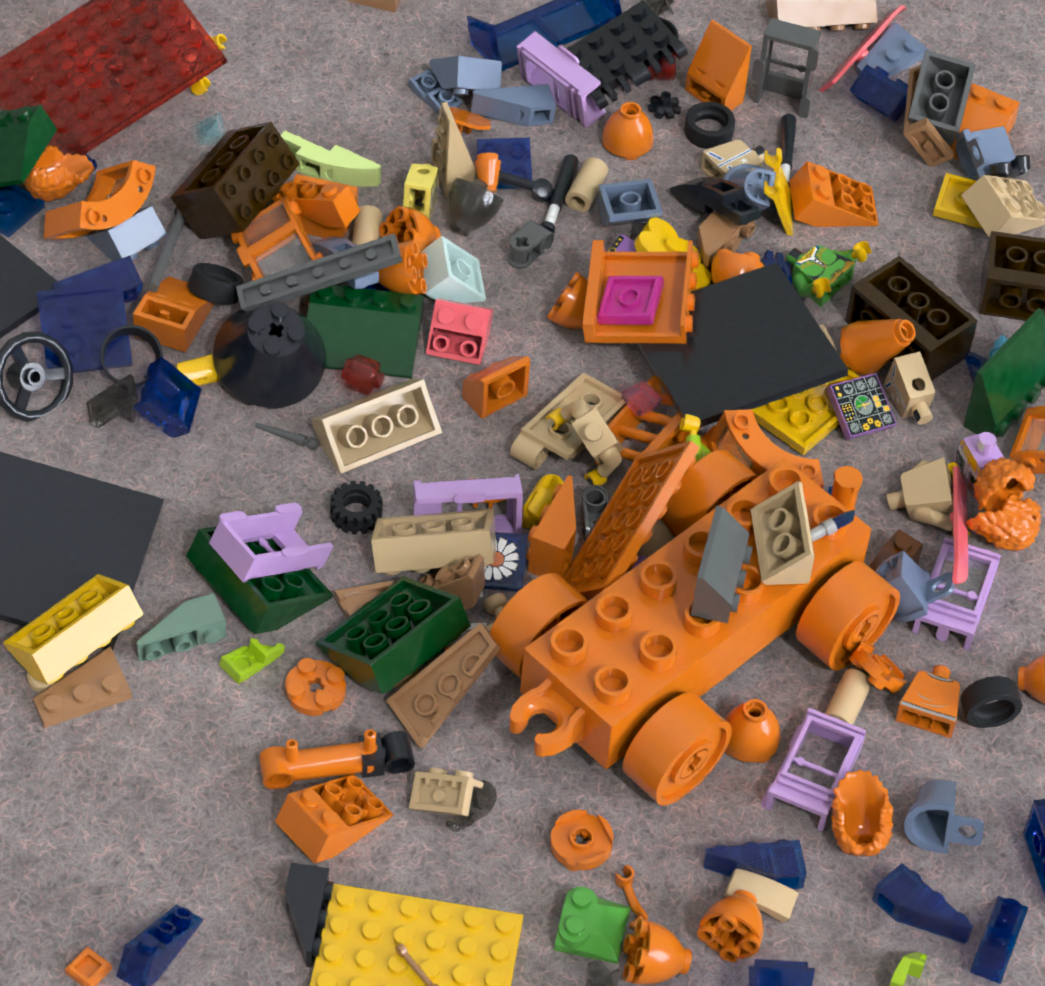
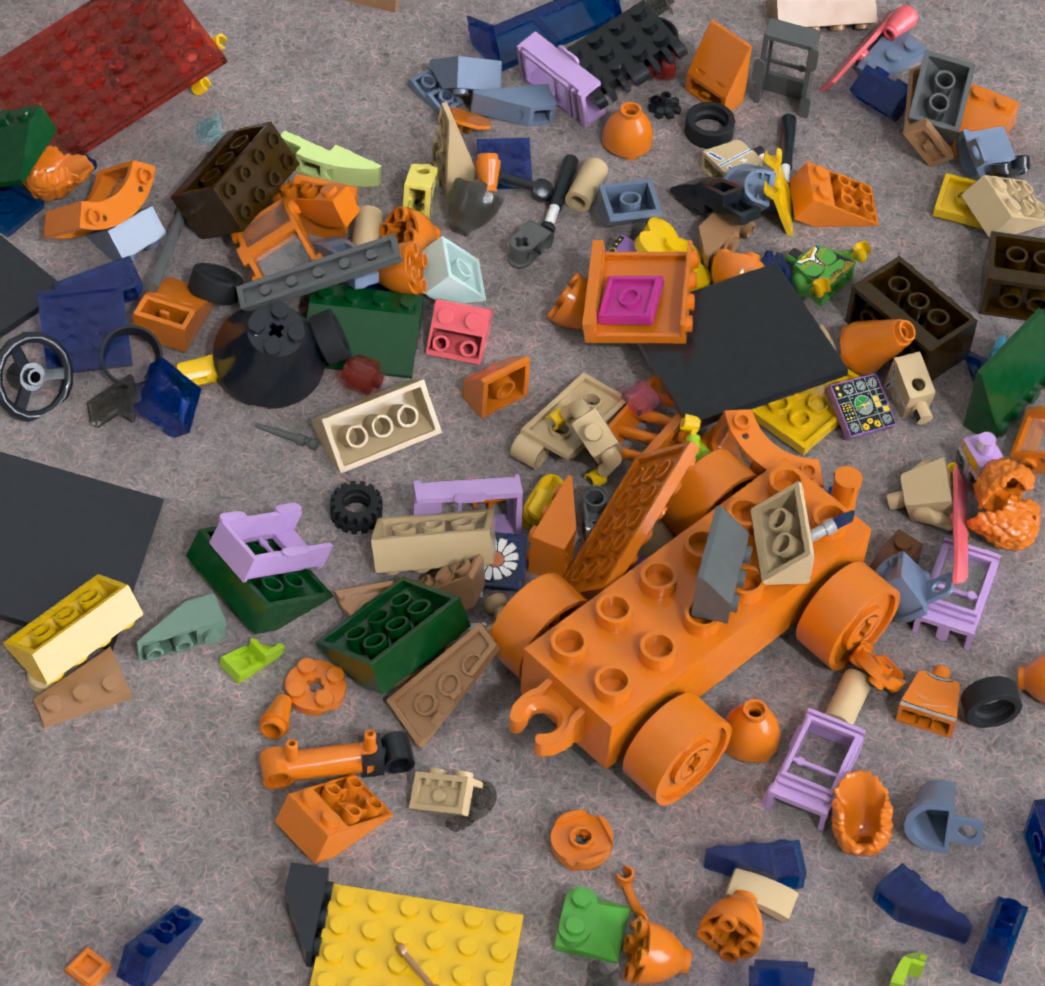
(276, 718): none -> orange cone
(330, 337): none -> black tyre
(901, 21): none -> coral cone

